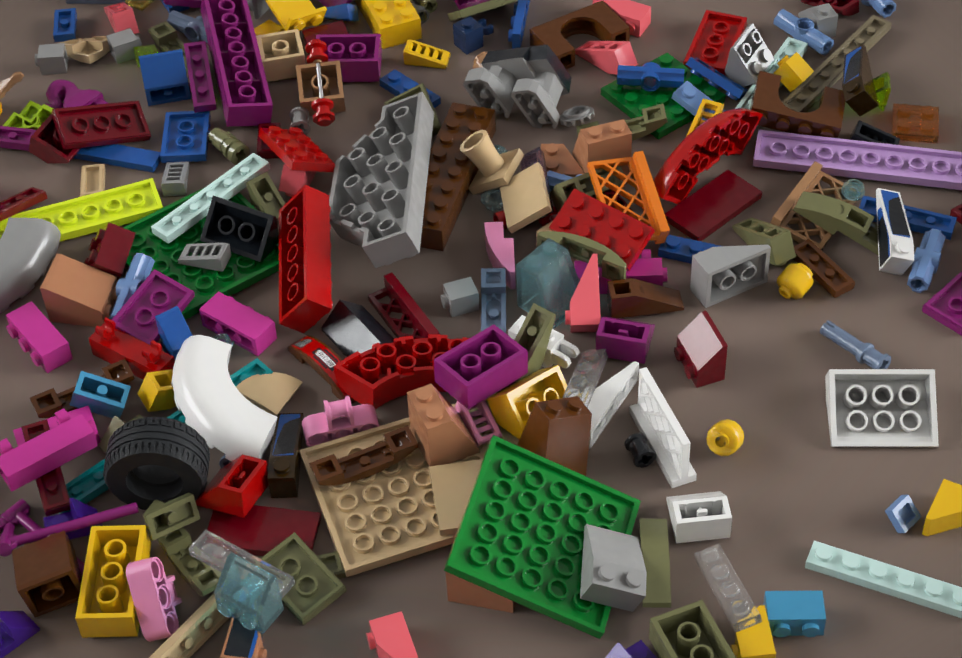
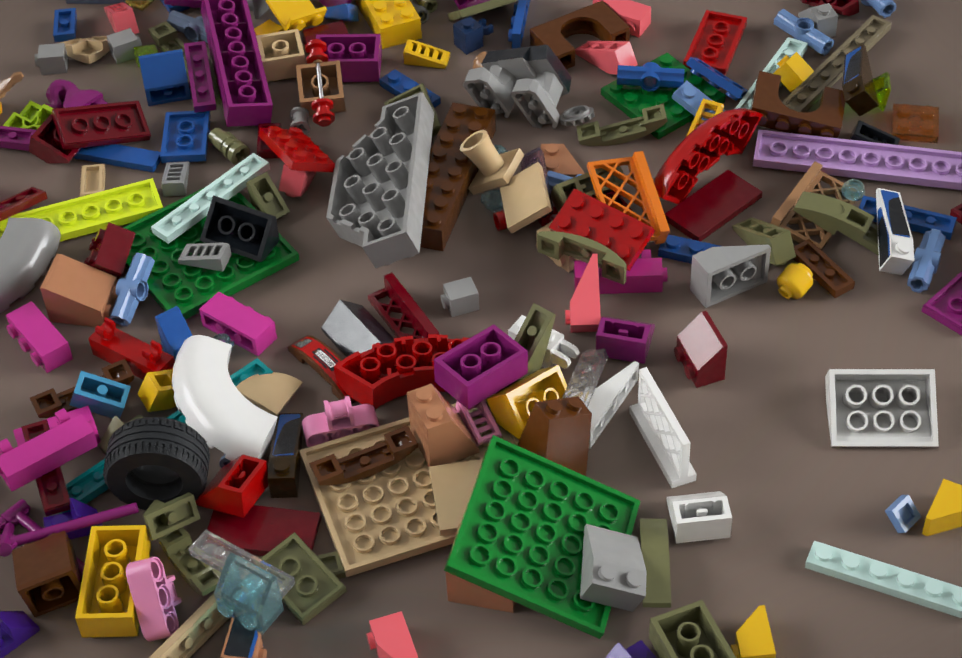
(152, 298): magenta plate -> none
(304, 259): red brick -> none
(493, 298): sand blue slope -> none
(500, 250): bright pink slope -> none
(547, 280): clear light blue slope -> none
(603, 143): nougat slope -> none
(639, 298): reddish brown slope -> none
(640, 450): black bush -> none
(725, 437): yellow head -> none
(727, 588): clear plate -> none
(748, 57): light grey slope -> none
(795, 613): dark azure brick -> none
(862, 351): sand blue pin -> none

